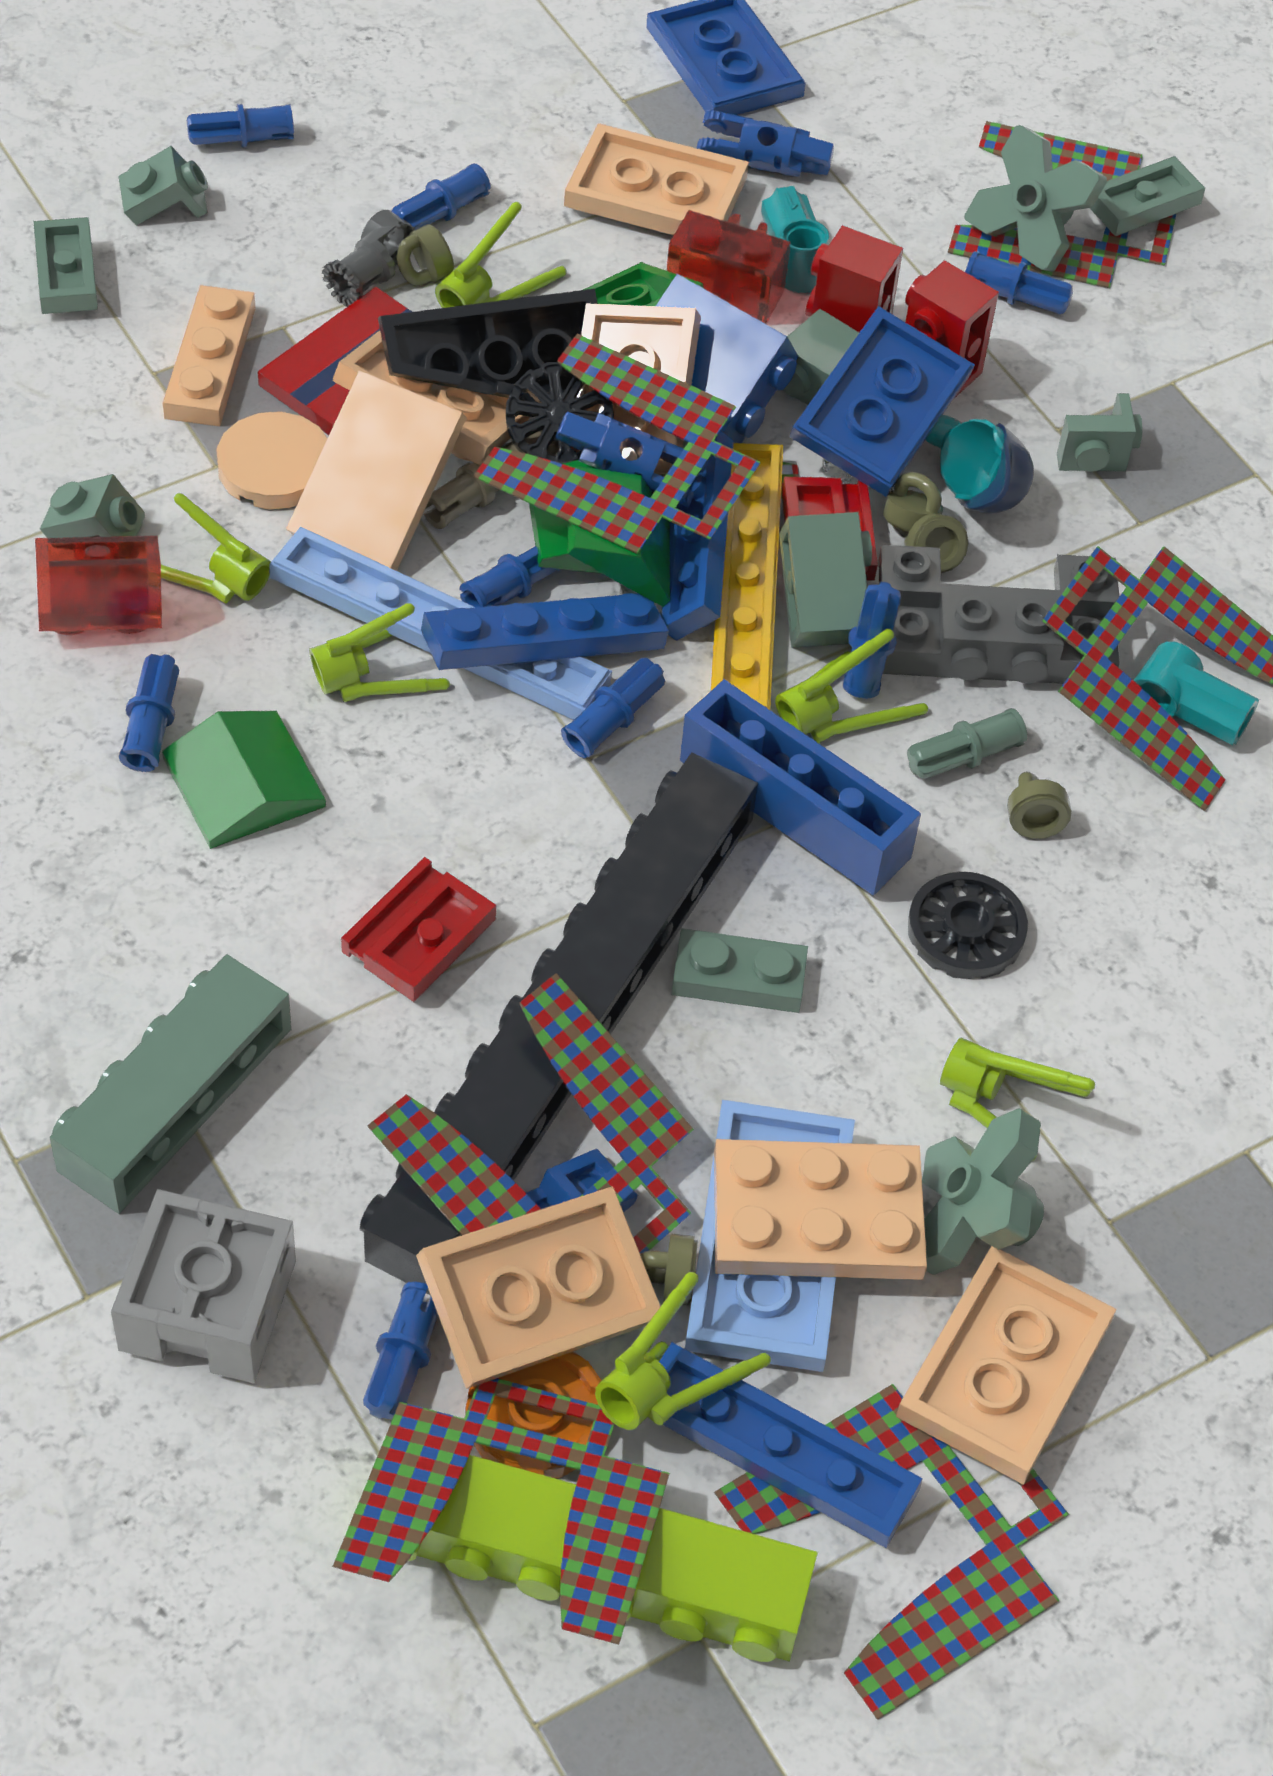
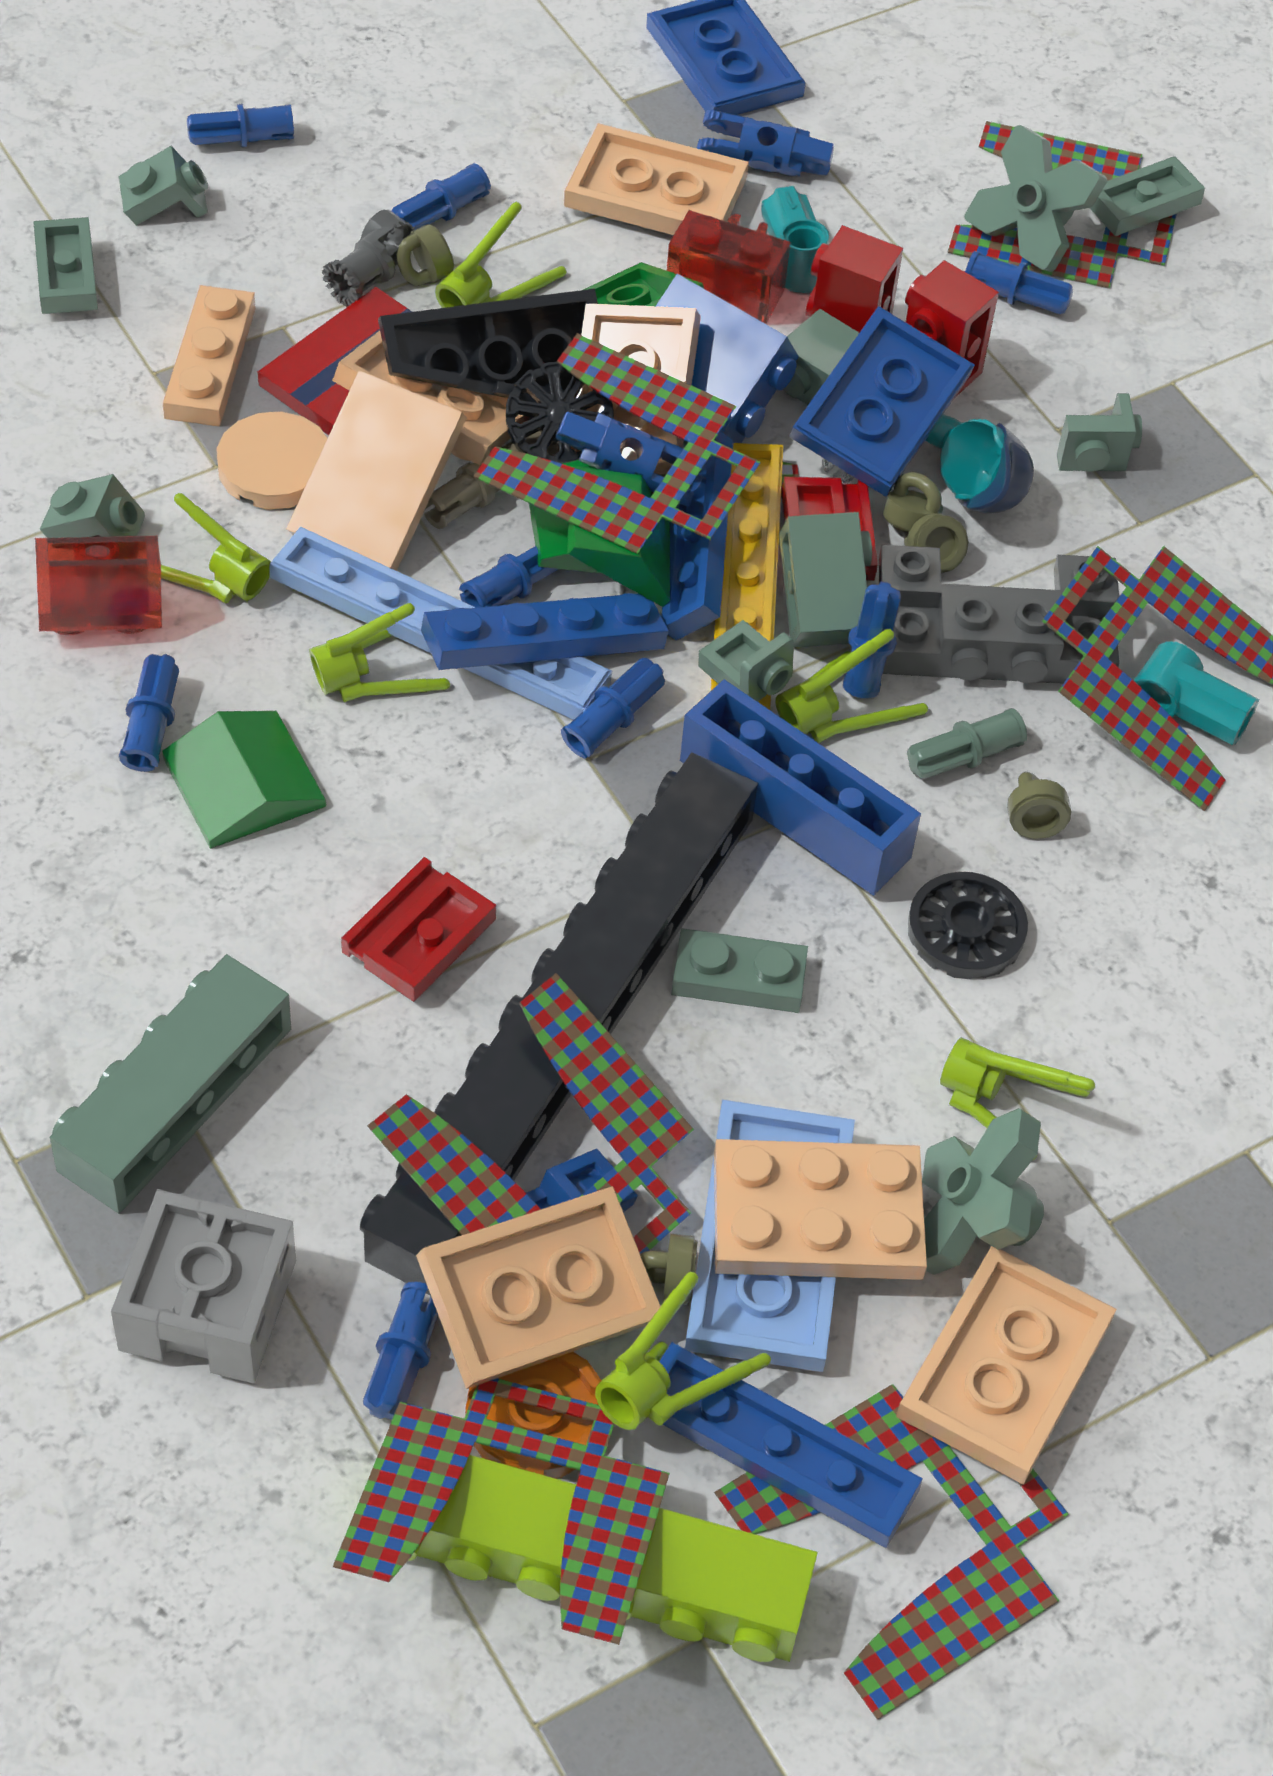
(749, 660): none -> sand green bracket

